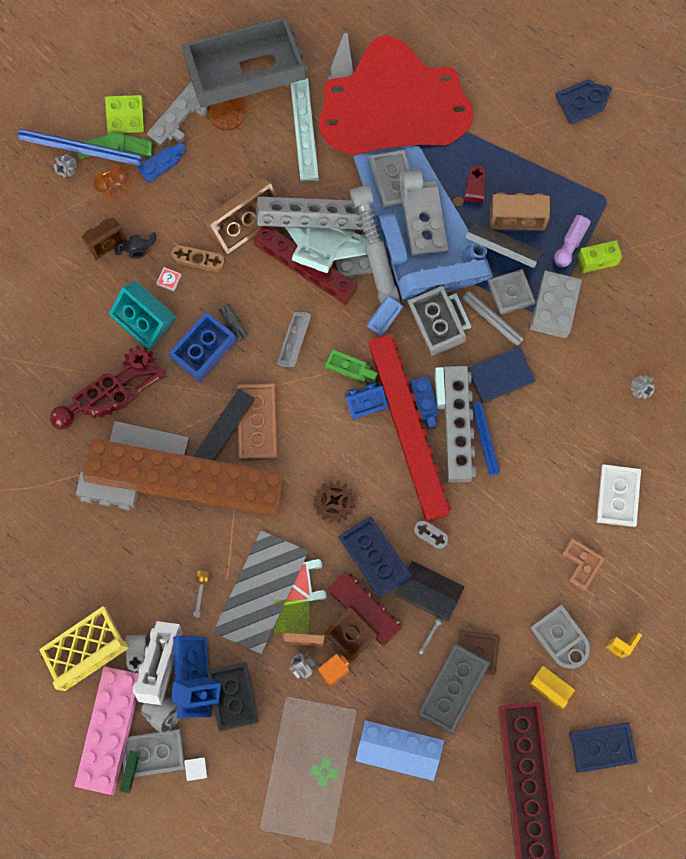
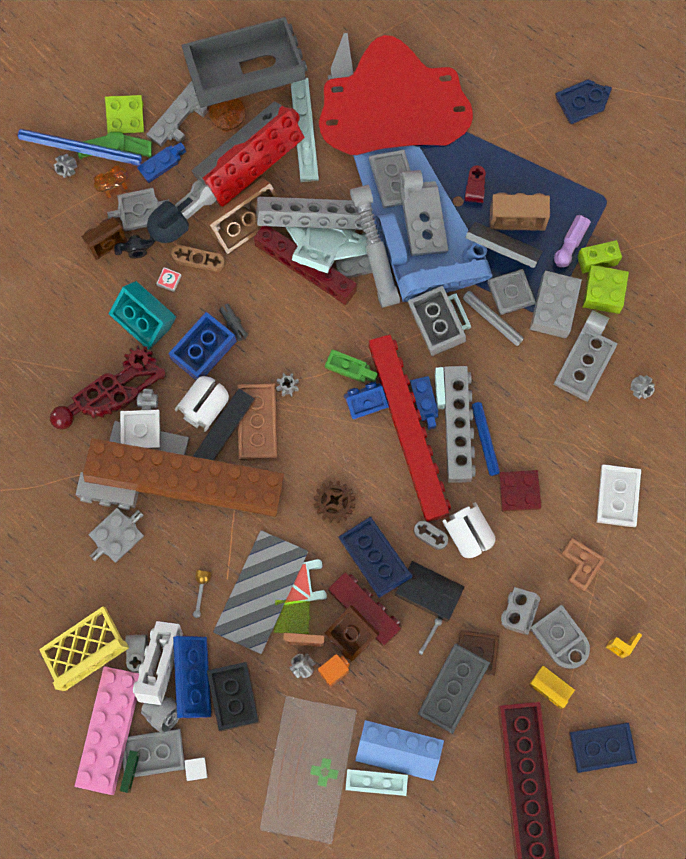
(116, 535): none -> light grey plate
(135, 208): none -> light grey plate
(140, 428): none -> white plate
(147, 400): none -> light grey gear
(195, 692): blue brick -> none
(196, 396): none -> white cylinder
(230, 169): none -> piece
(292, 383): none -> light grey gear
(294, 339): light grey plate -> none
(376, 782): none -> light aqua plate
(384, 315): medium blue tile -> none
(470, 531): none -> white cylinder
(501, 375): dark blue tile -> none
(519, 490): none -> dark red plate
(526, 611): none -> light grey brick
(574, 363): none -> light grey hinge
(605, 289): none -> lime brick

